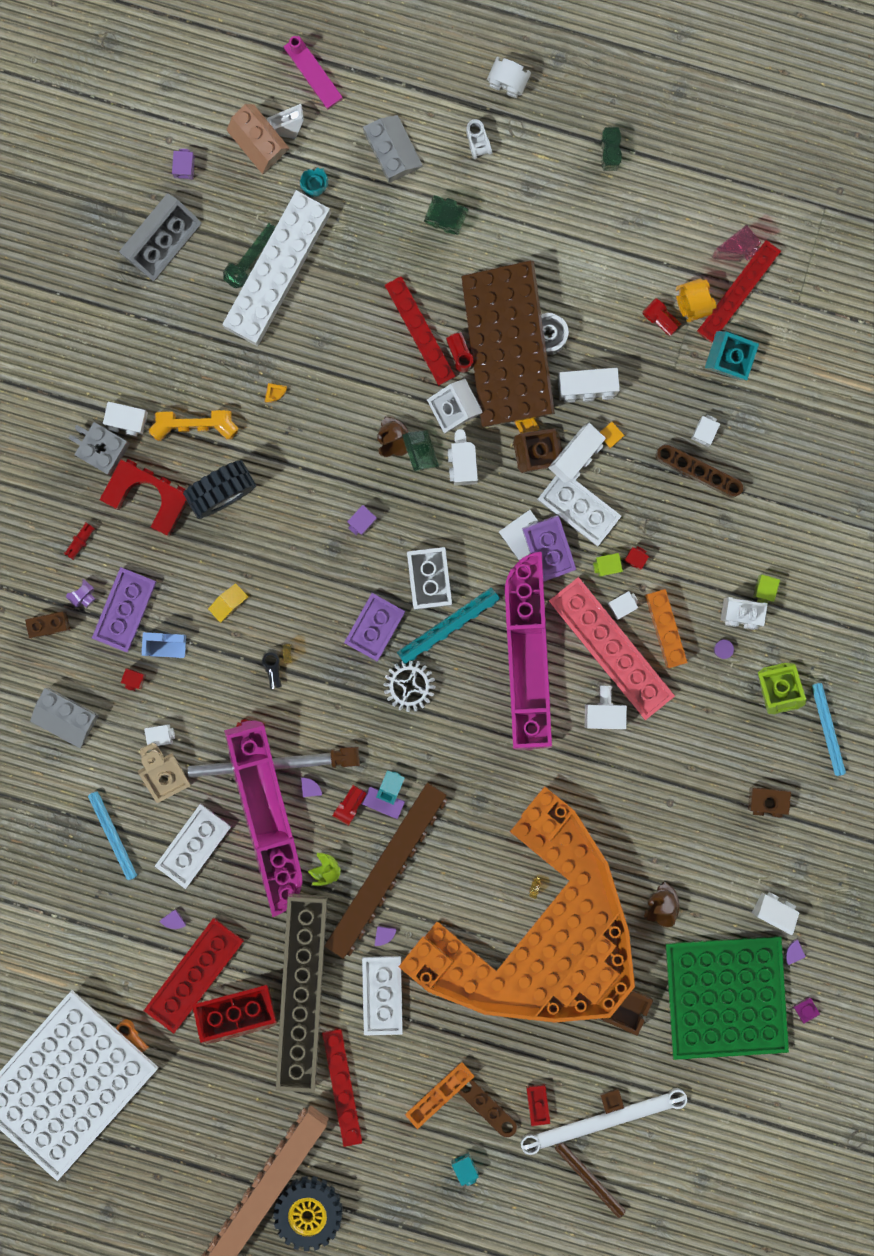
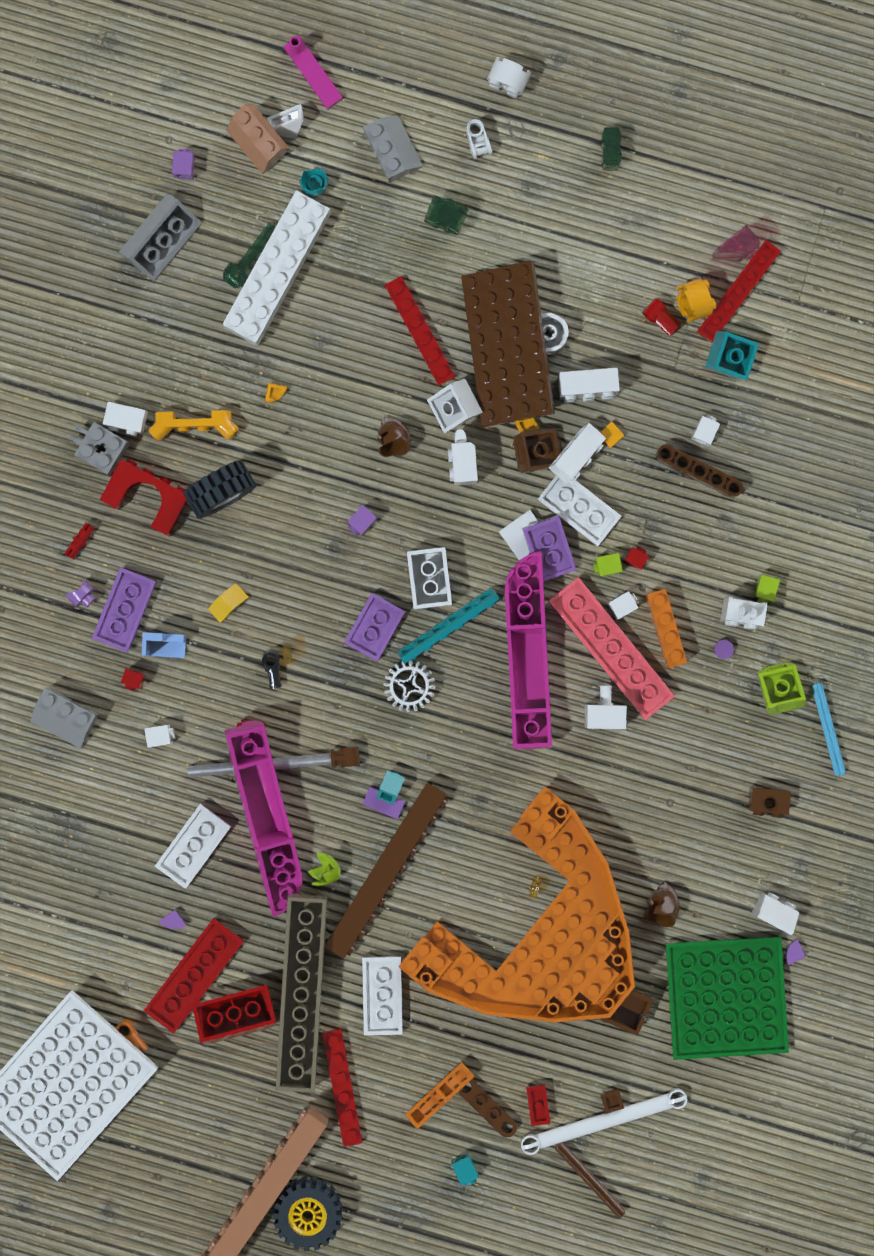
(47, 625): reddish brown brick -> none
(112, 835): medium azure axle -> none
(157, 765): tan plate -> none
(310, 788): medium lavender tile -> none
(347, 809): red piece -> none
(384, 935): medium lavender tile -> none
(420, 450): clear green plate -> none
(459, 350): red piece -> none
(806, 1010): magenta plate -> none

